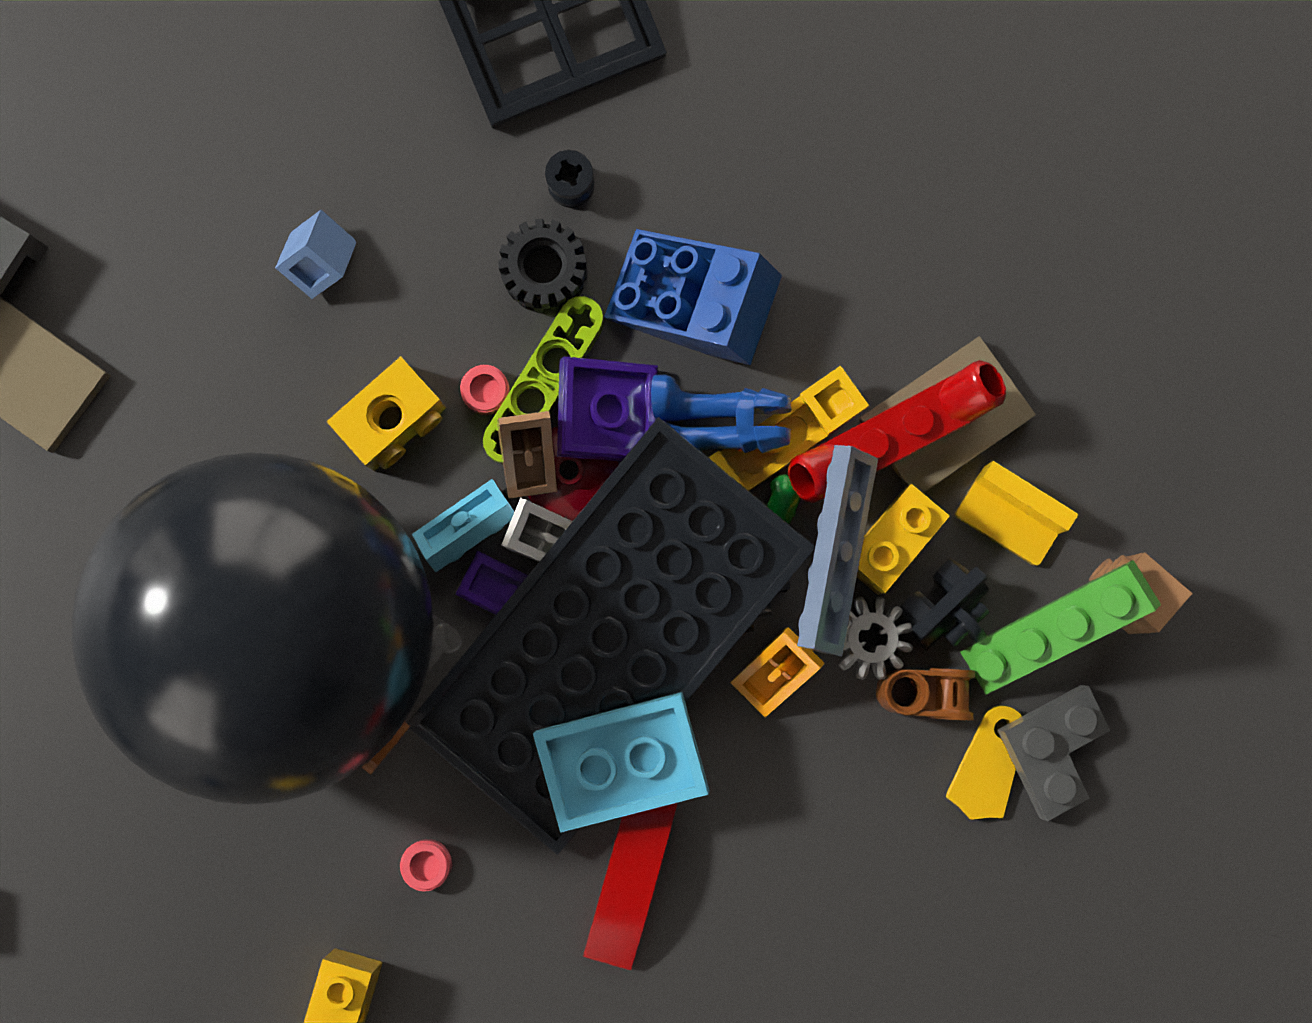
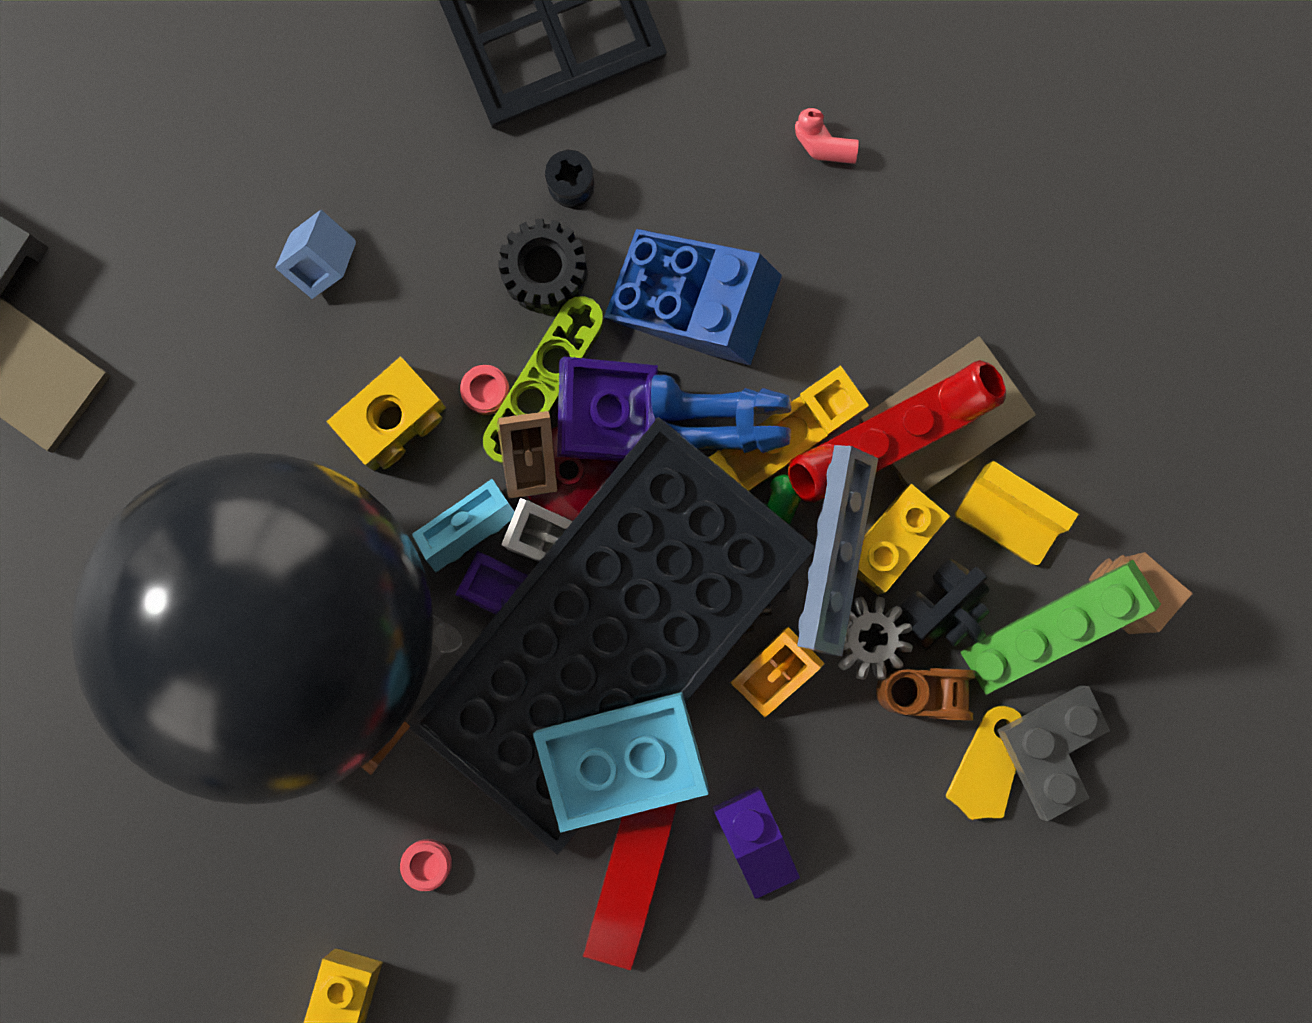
(756, 842): none -> dark purple slope
(819, 142): none -> coral arm

